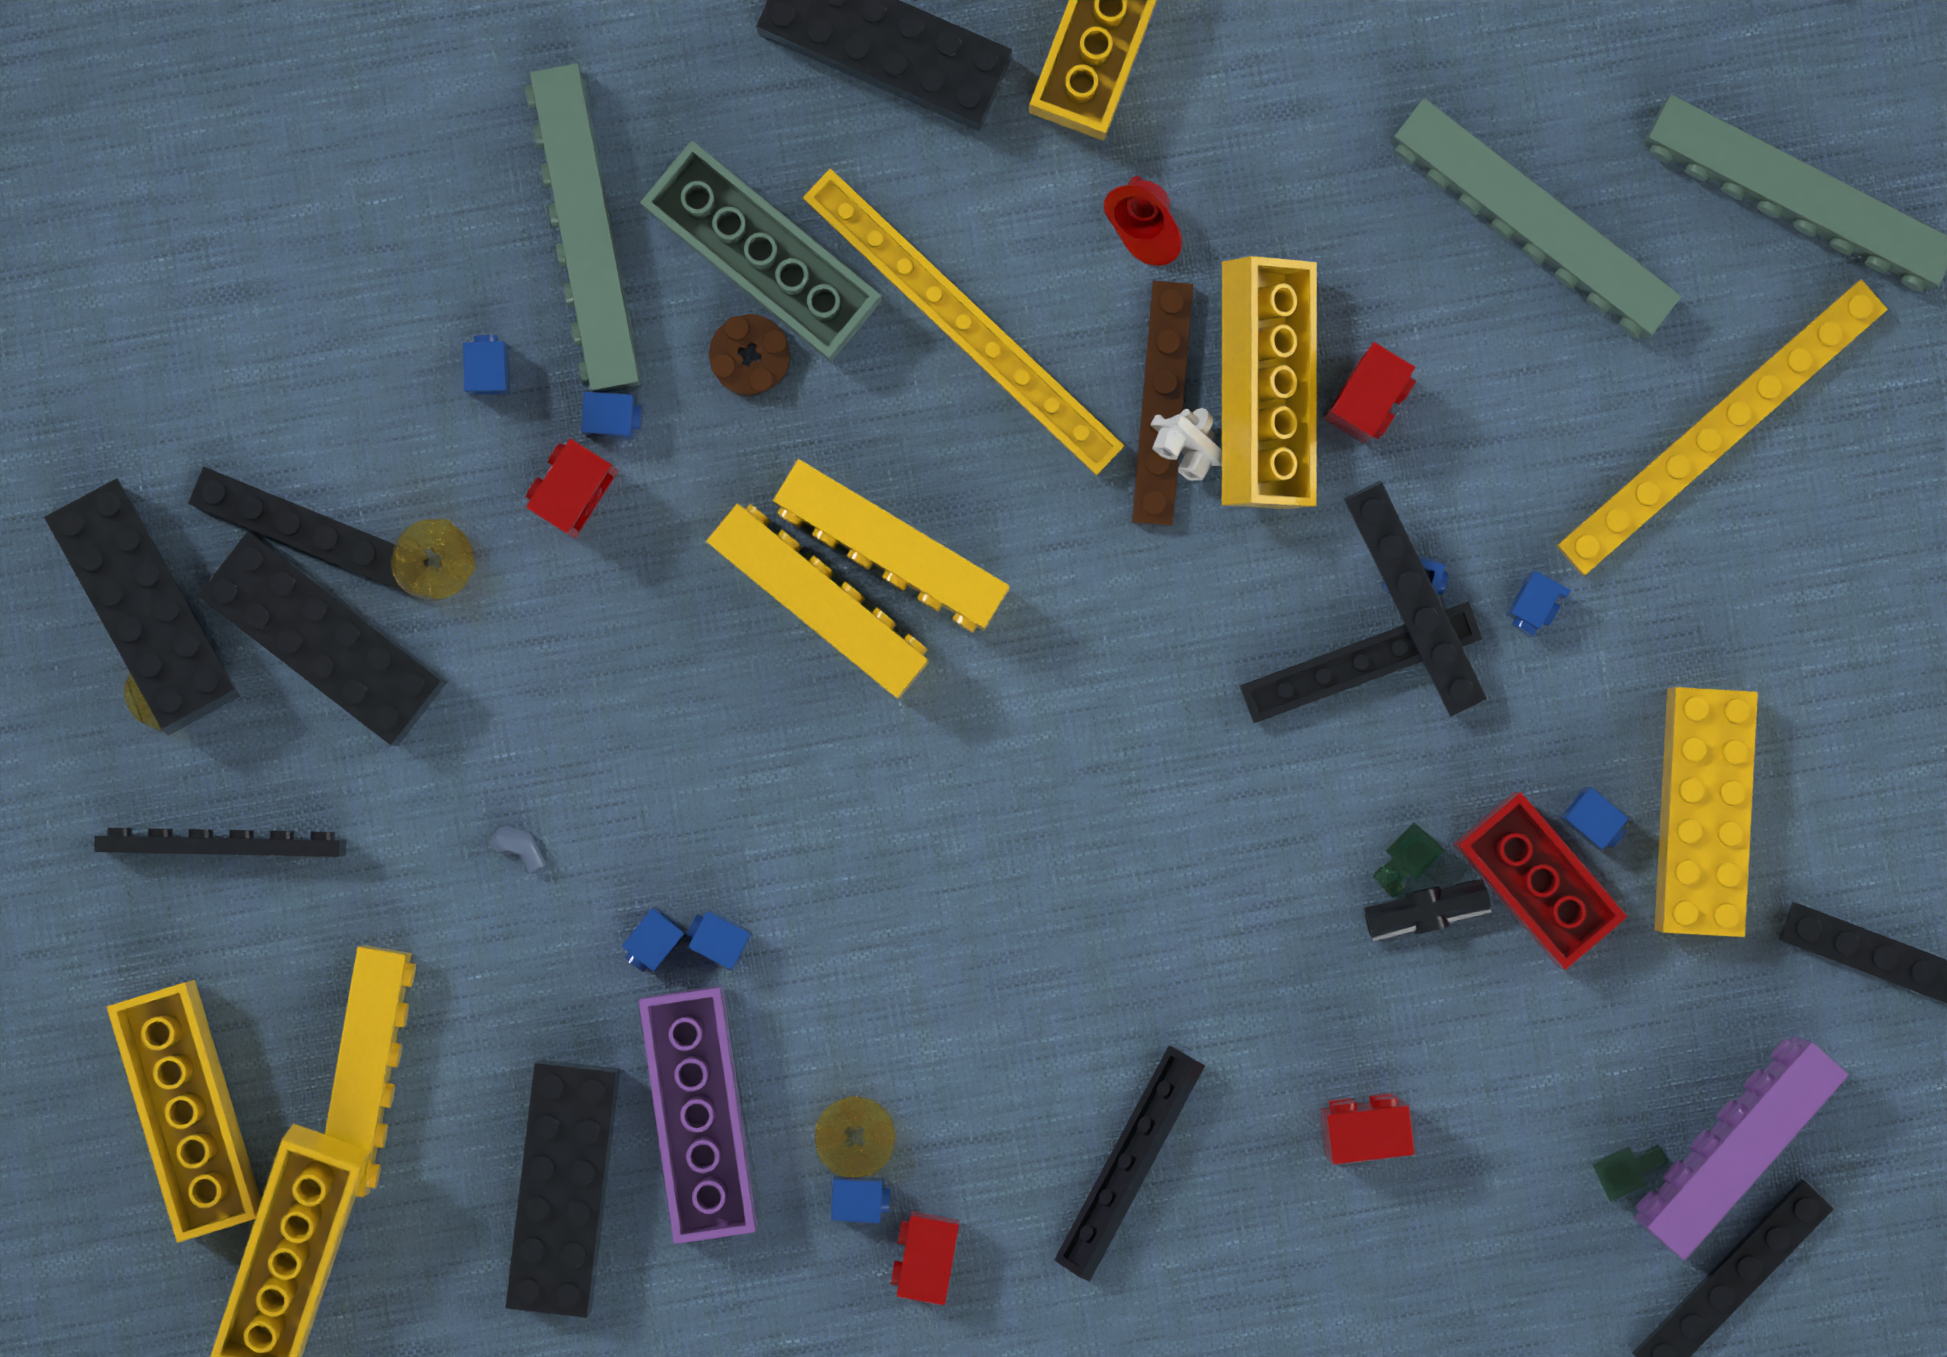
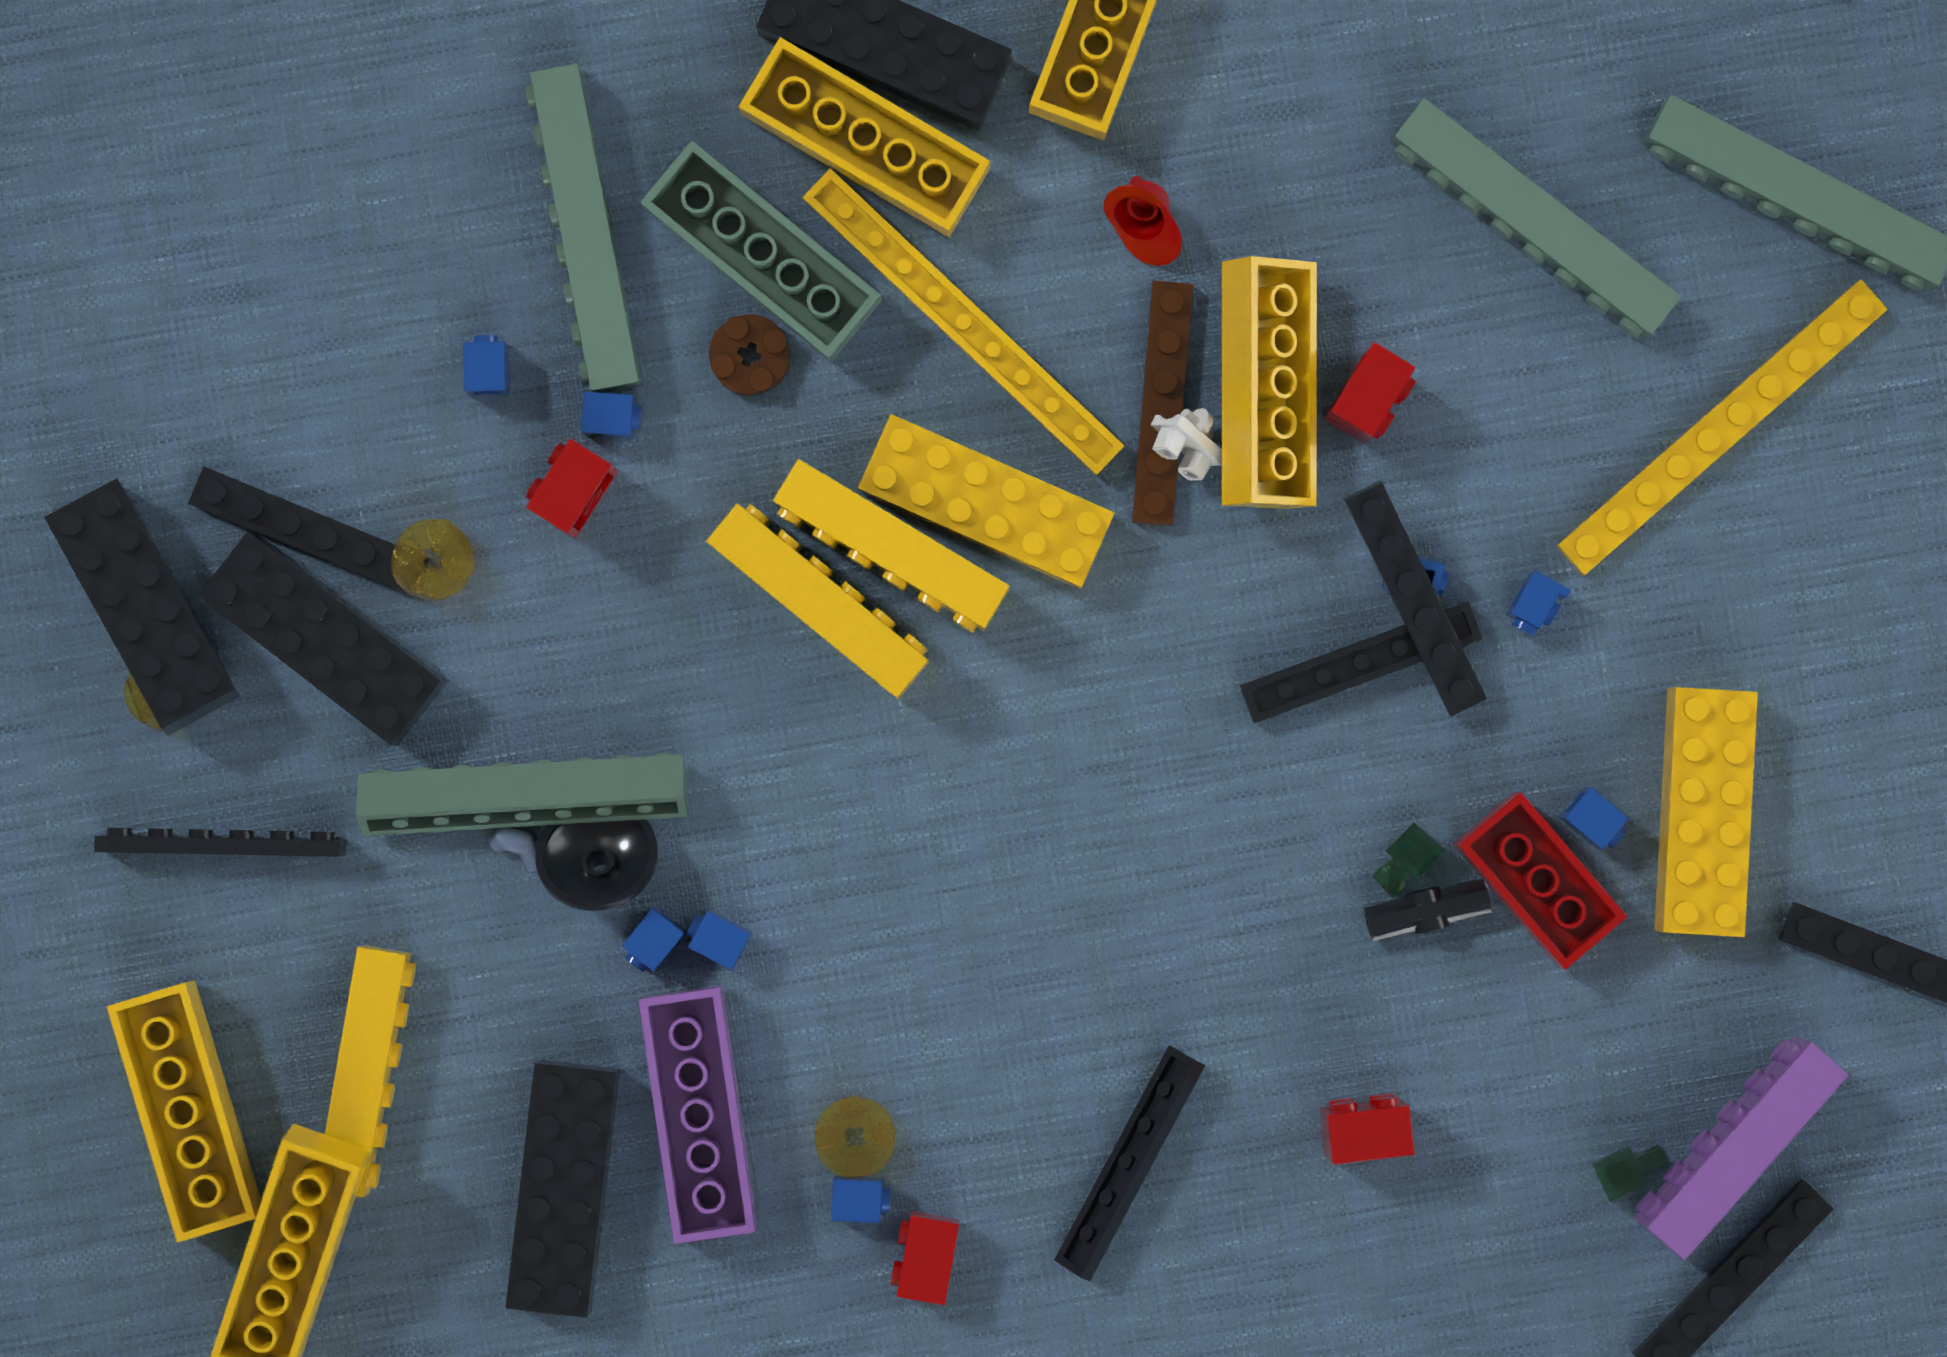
(521, 794): none -> sand green brick
(571, 852): none -> black dish
(864, 137): none -> yellow brick
(985, 501): none -> yellow brick

